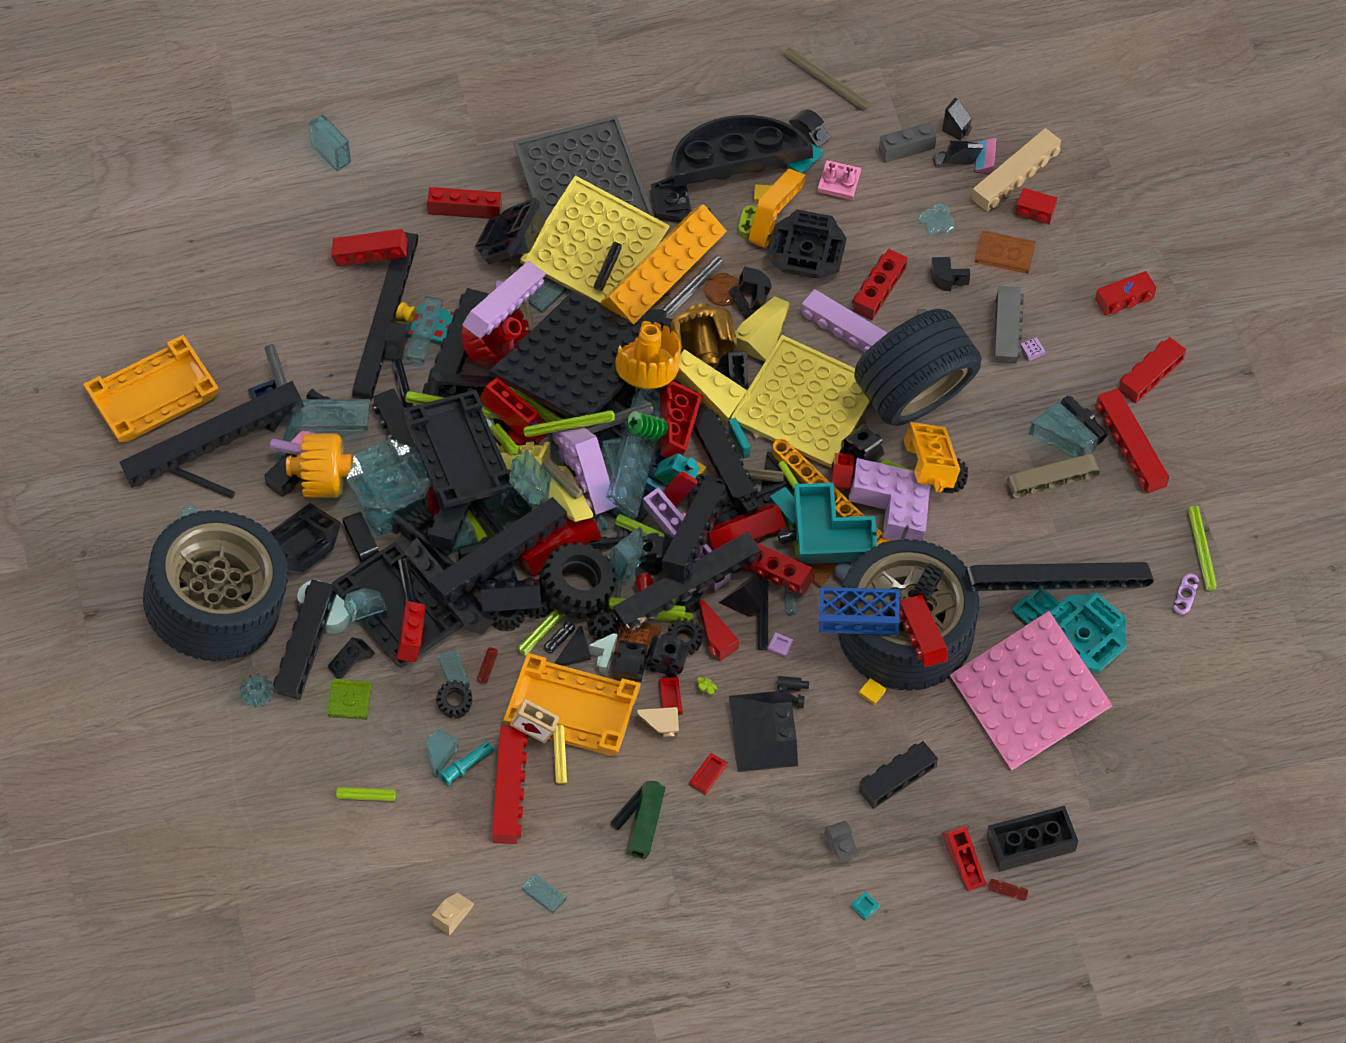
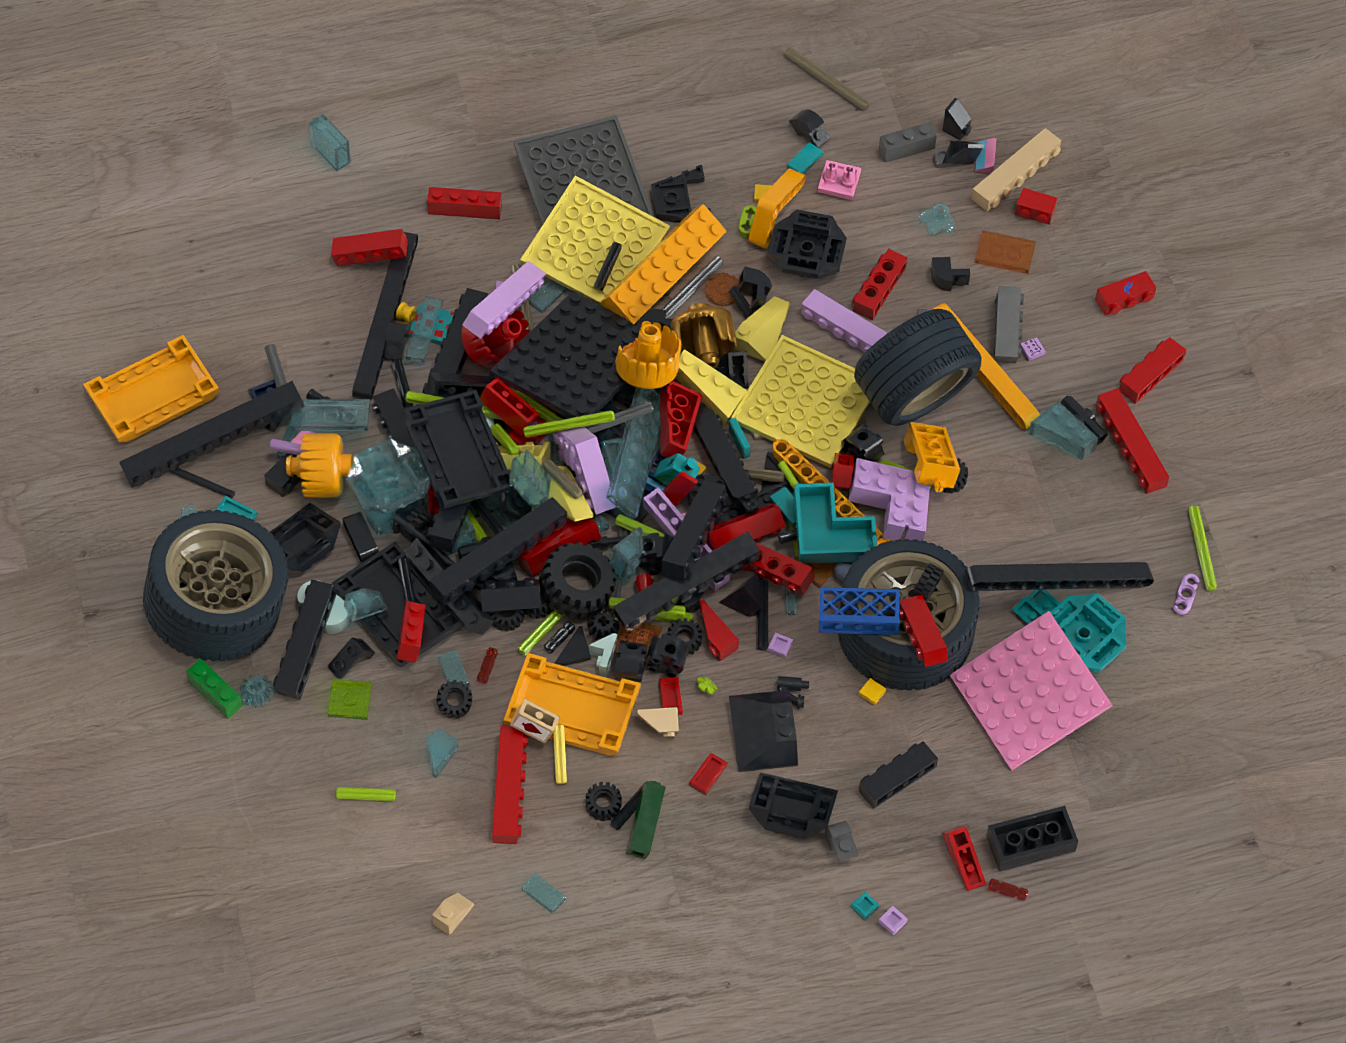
(214, 688): none -> green brick
(231, 505): none -> teal tile
(459, 767): teal pin -> none
(511, 232): black piece -> none
(603, 790): none -> black tyre
(646, 426): green piece -> none
(735, 147): black plate -> none
(791, 806): none -> black slope
(893, 920): none -> lavender plate
(1000, 384): none -> light orange beam
(1053, 476): dark tan beam -> none

